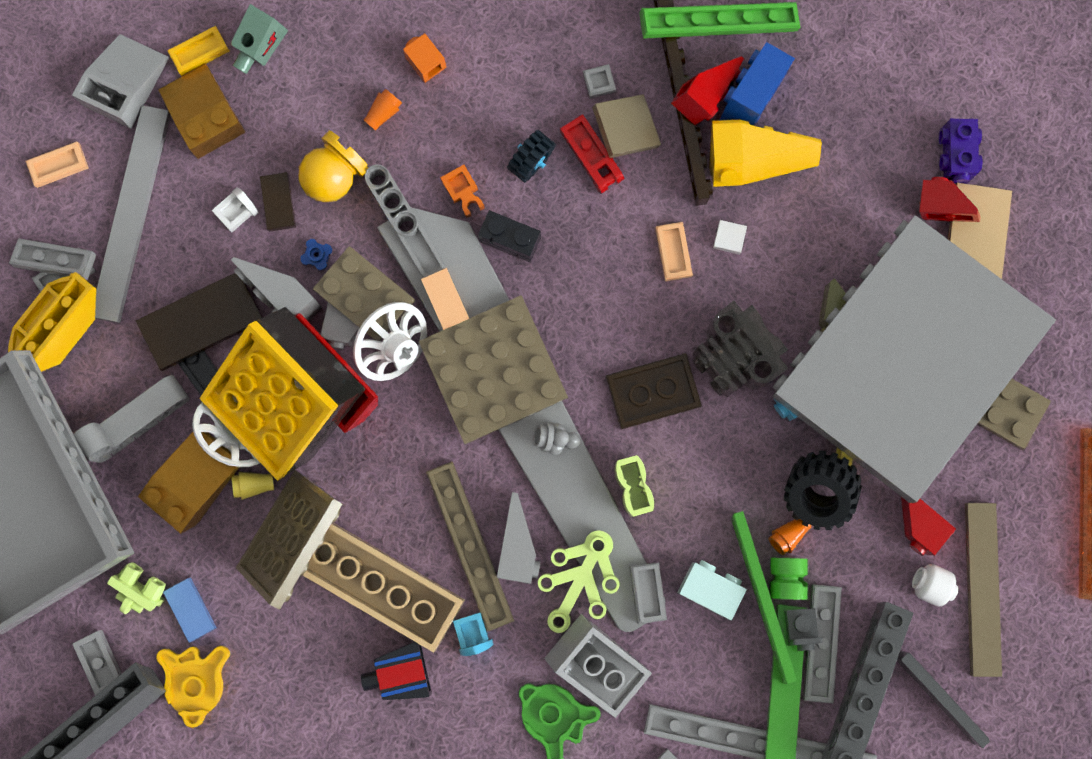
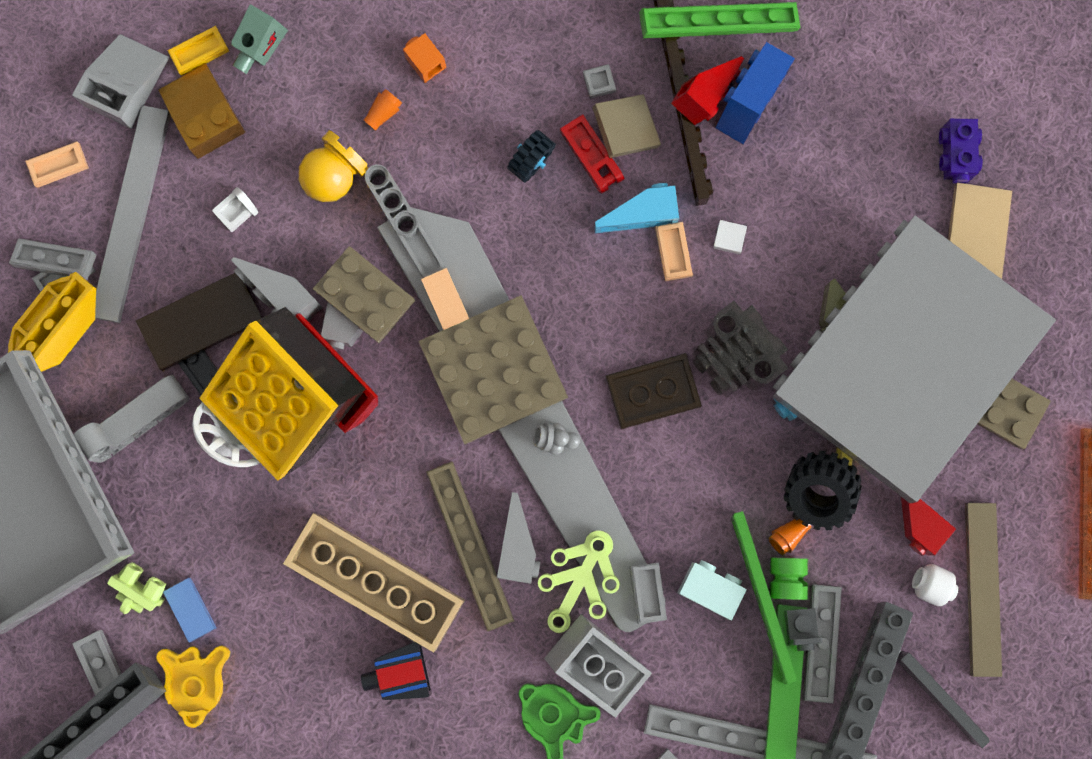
(187, 483): pearl gold slope -> none
(251, 484): light yellow cone -> none
(277, 201): dark brown tile -> none
(288, 538): dark tan plate -> none
(319, 262): blue plate -> none
(397, 344): white wheel -> none
(461, 187): orange plate -> none
(472, 635): medium azure tile -> none
(509, 236): black brick -> none
(631, 478): yellowish green brick -> none
(648, 209): none -> medium azure slope
(753, 153): yellow wedge -> none
(946, 202): red slope -> none

